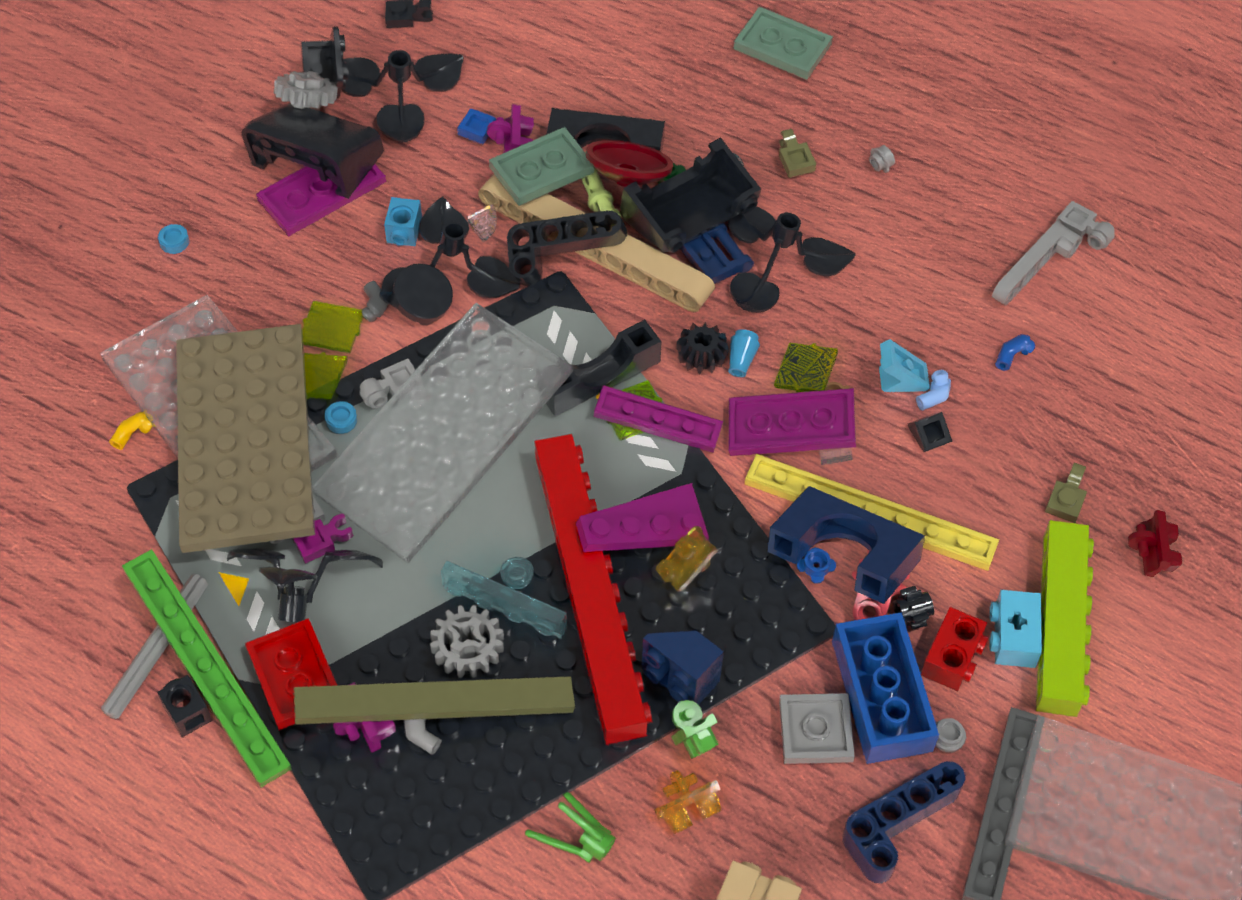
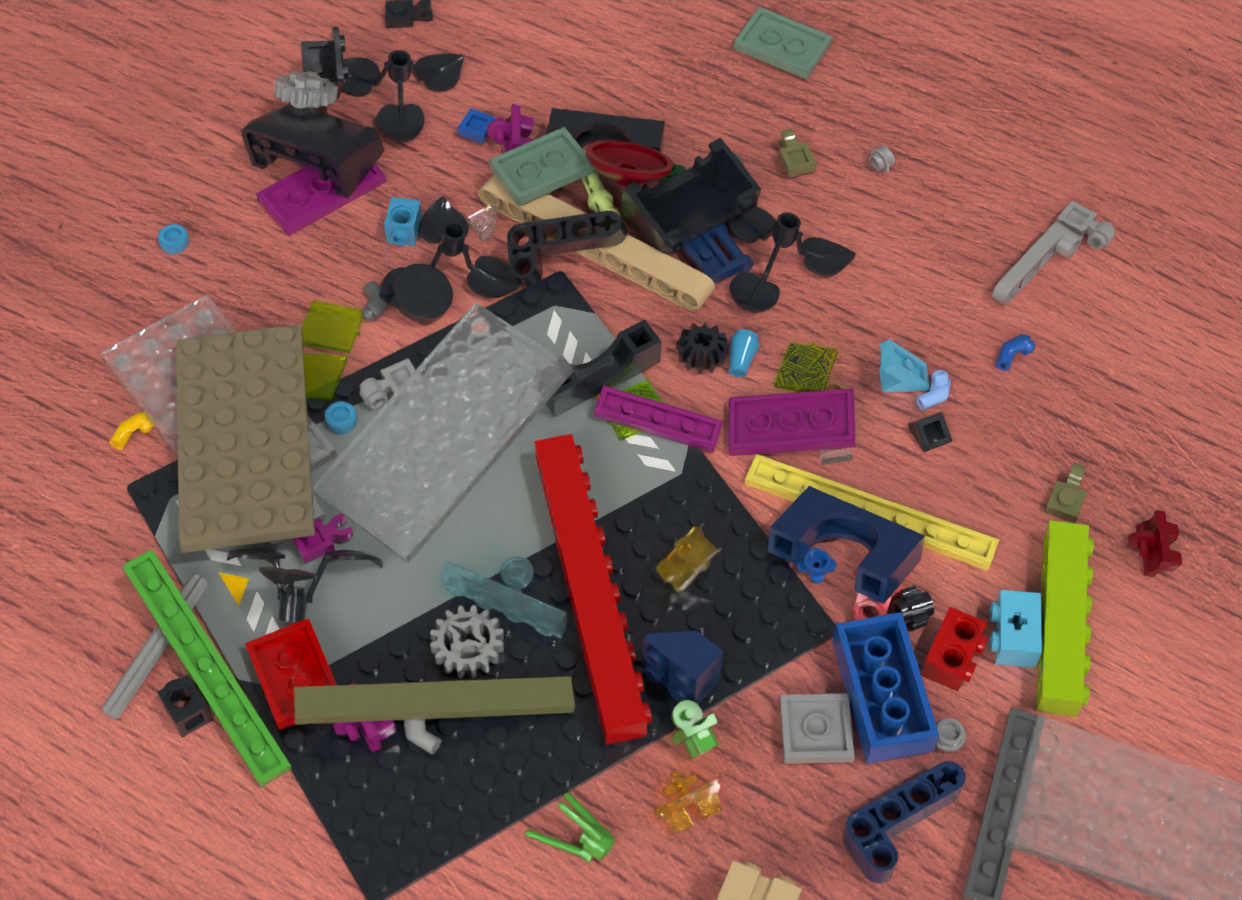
(643, 523): magenta wing -> none

